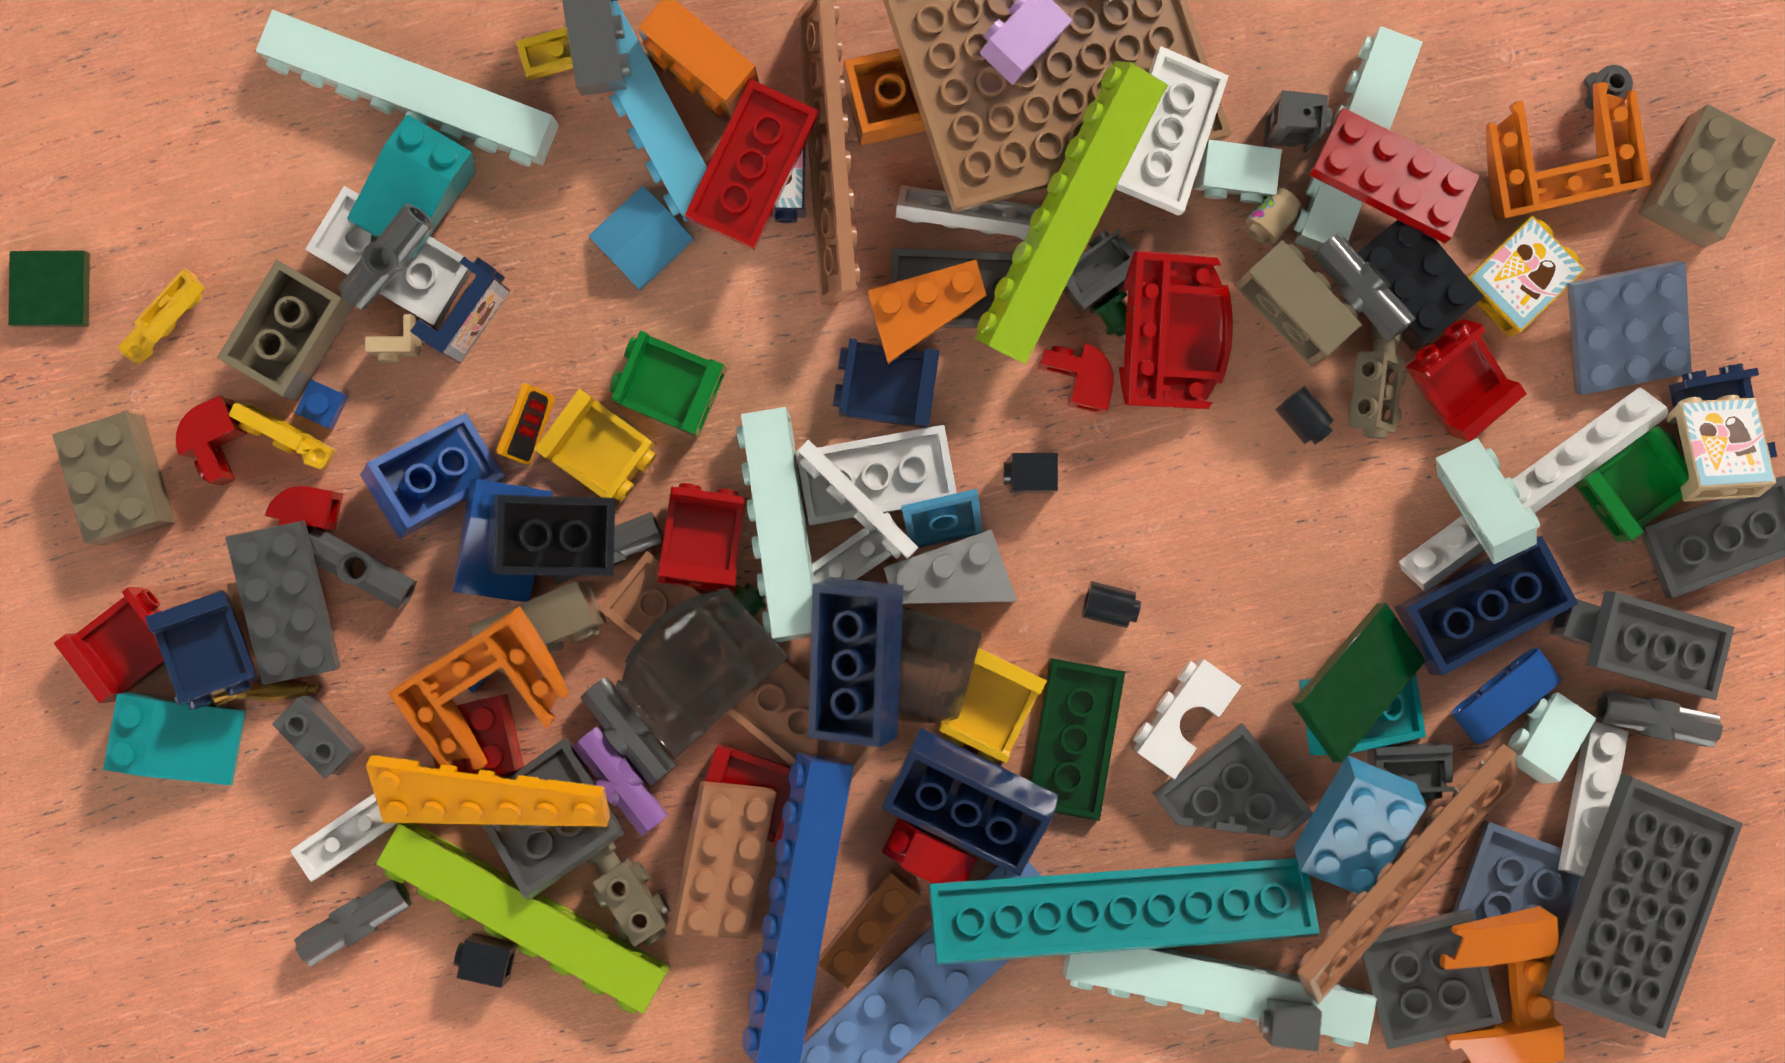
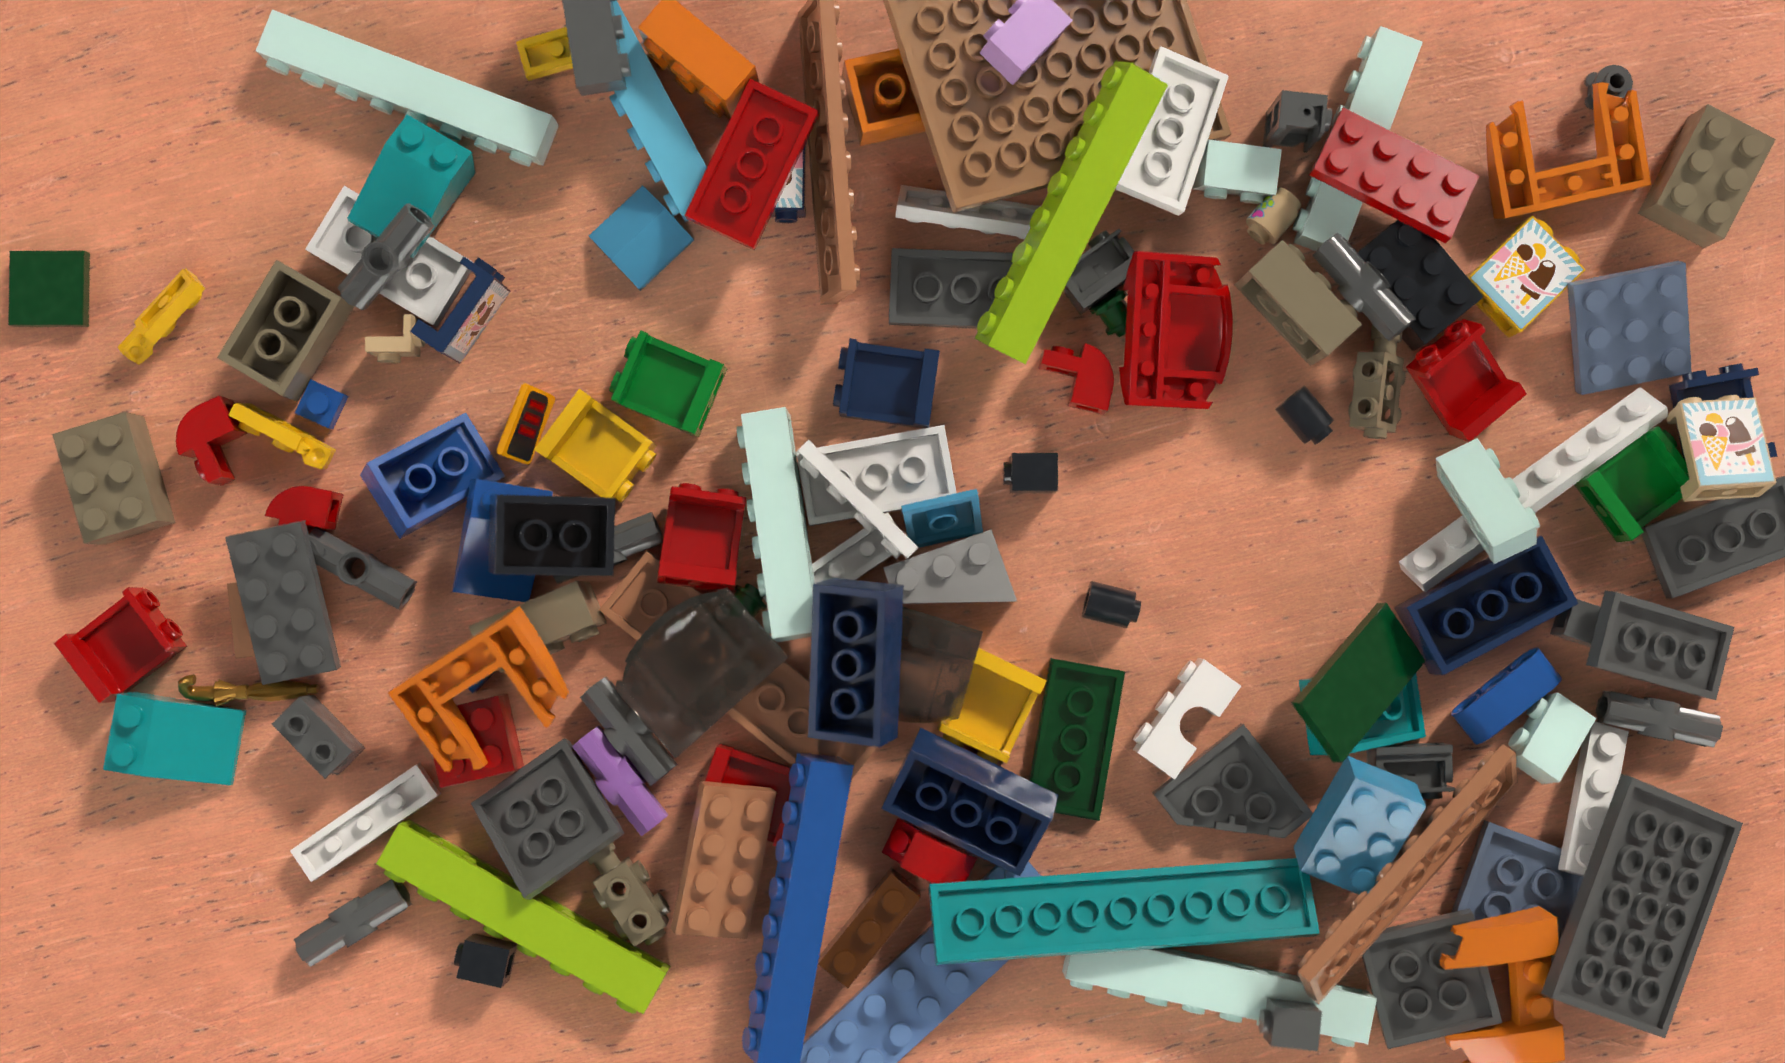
(203, 649): dark blue panel -> none
(451, 797): light orange wing -> none
(921, 305): orange wing -> none

